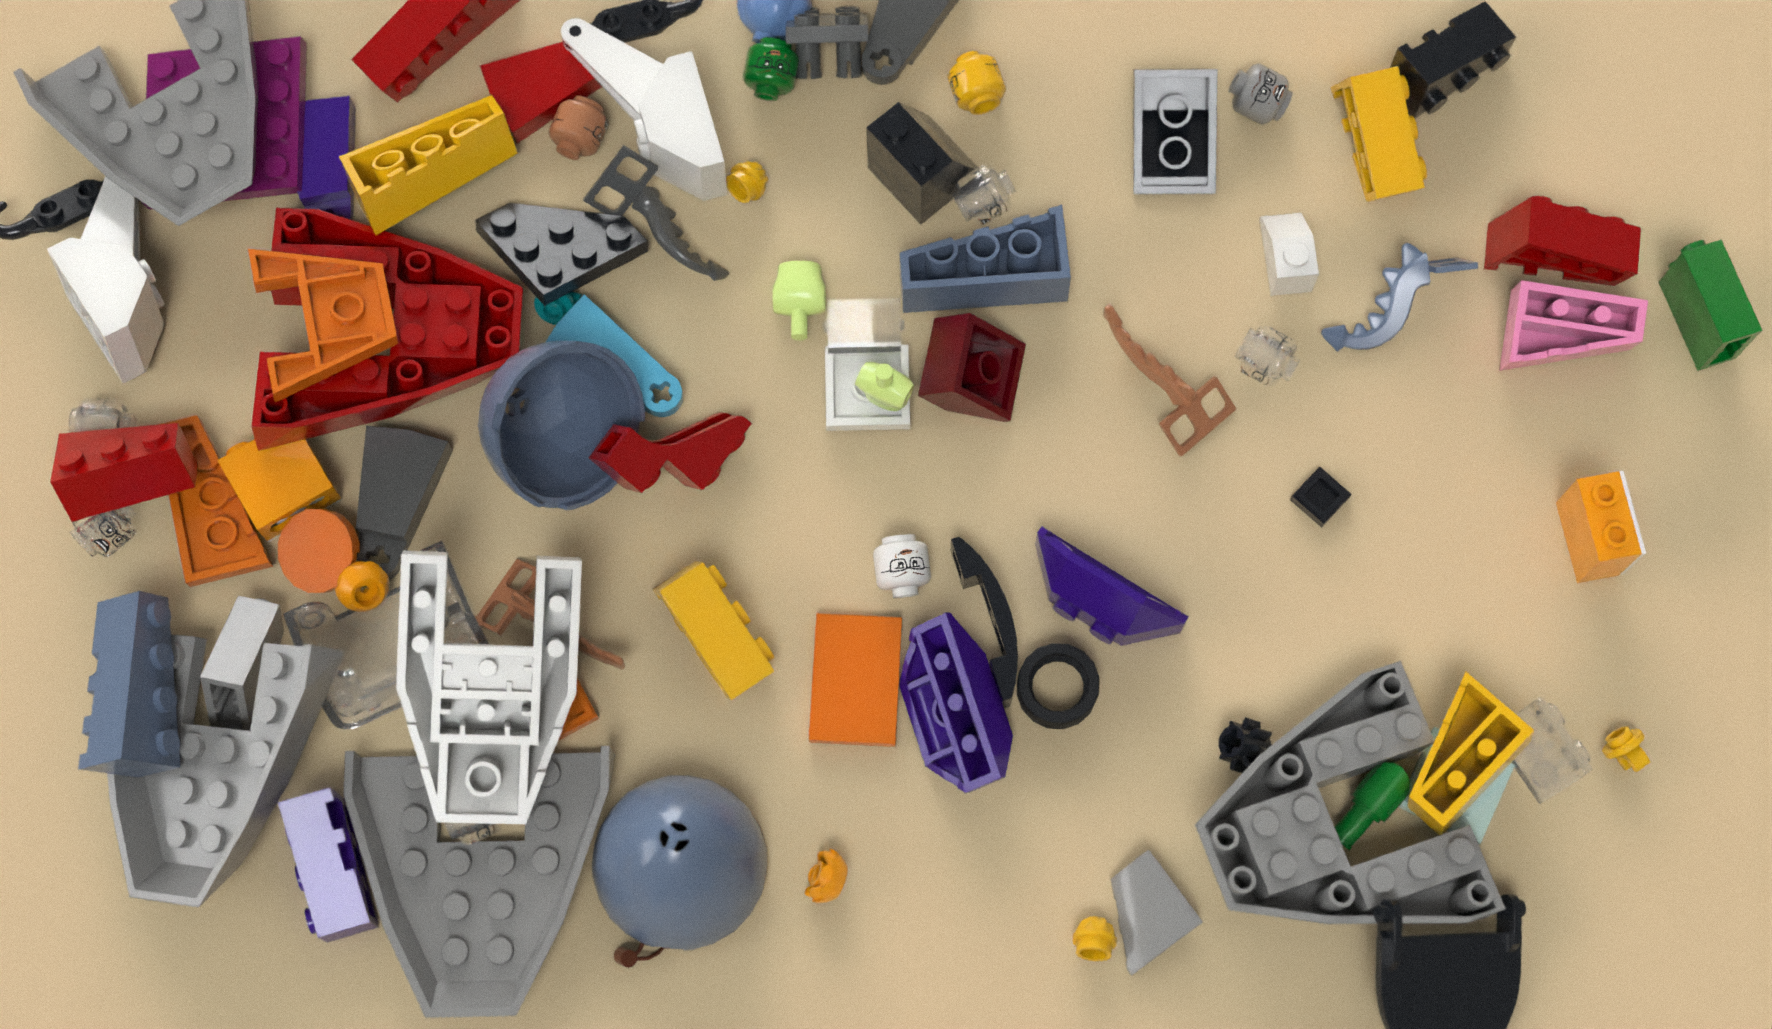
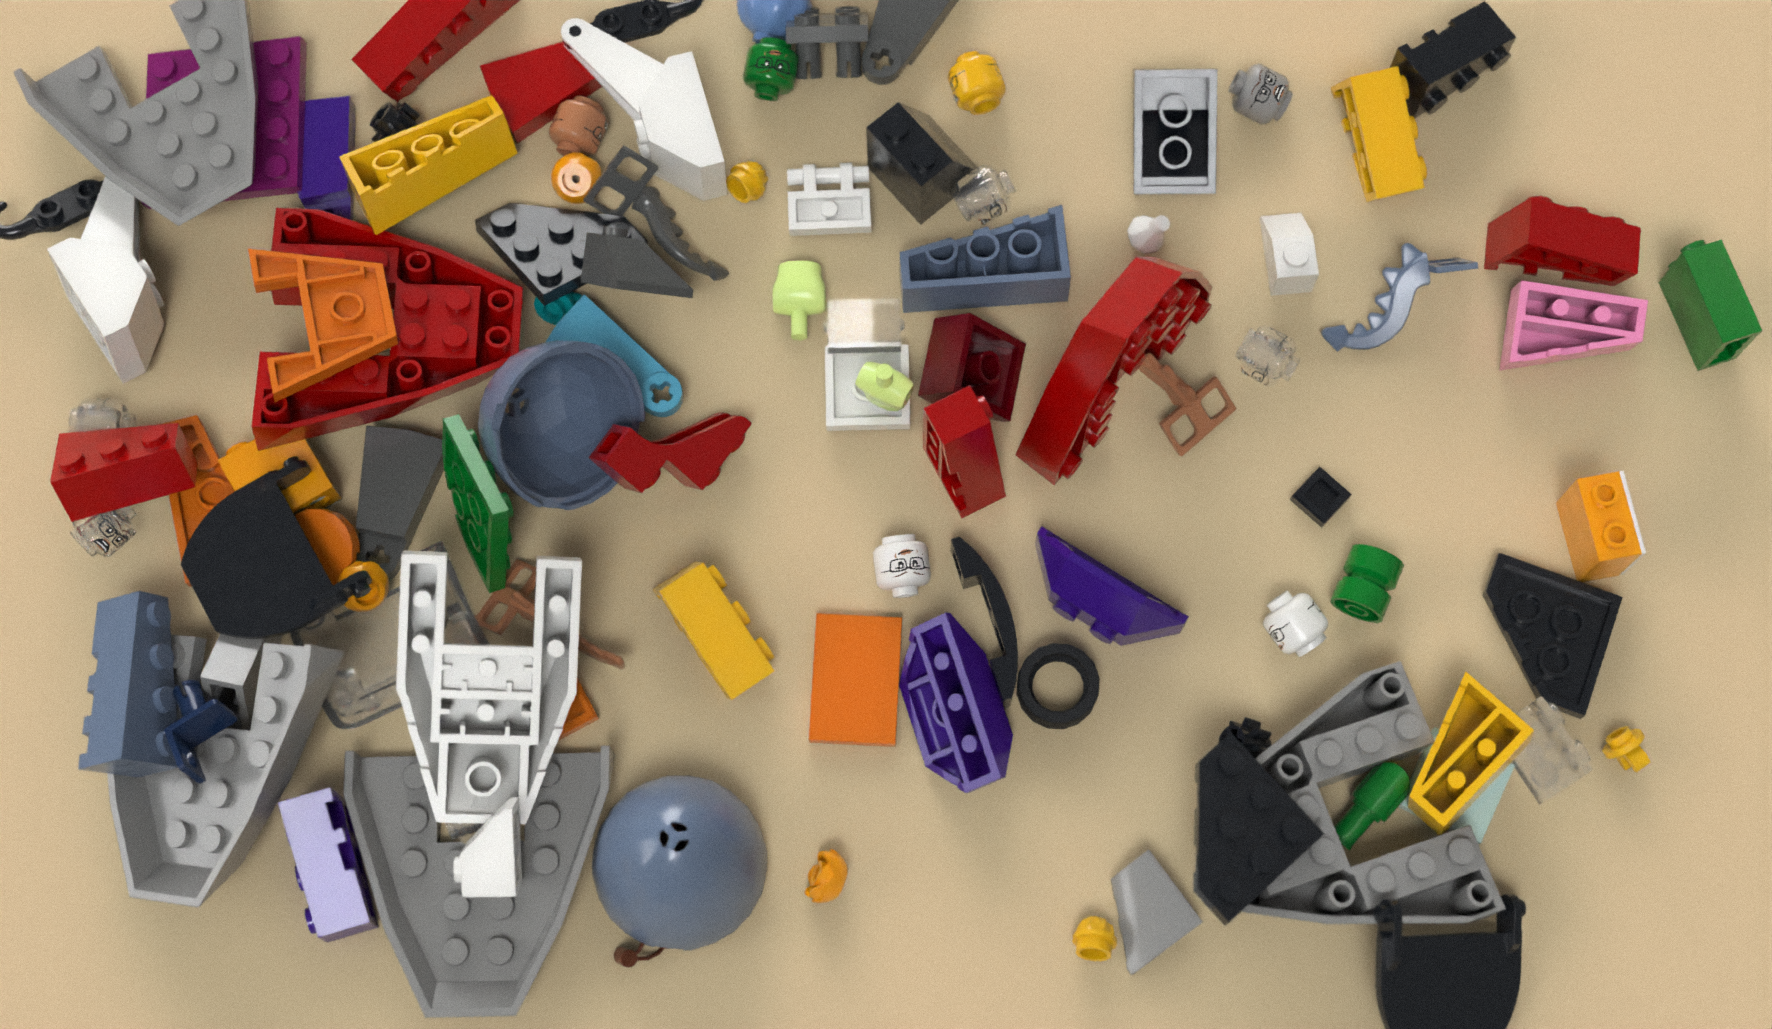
(198, 723): none -> dark blue bracket
(258, 565): none -> black piece
(392, 120): none -> black gear
(479, 505): none -> green plate
(492, 856): none -> white slope
(563, 172): none -> light orange plate
(628, 265): none -> dark grey slope
(829, 210): none -> white plate
(963, 450): none -> red wedge
(1138, 314): none -> red piece
(1147, 233): none -> white rock
(1242, 829): none -> black plate
(1295, 623): none -> white head
(1368, 579): none -> green wheel
(1552, 628): none -> black plate

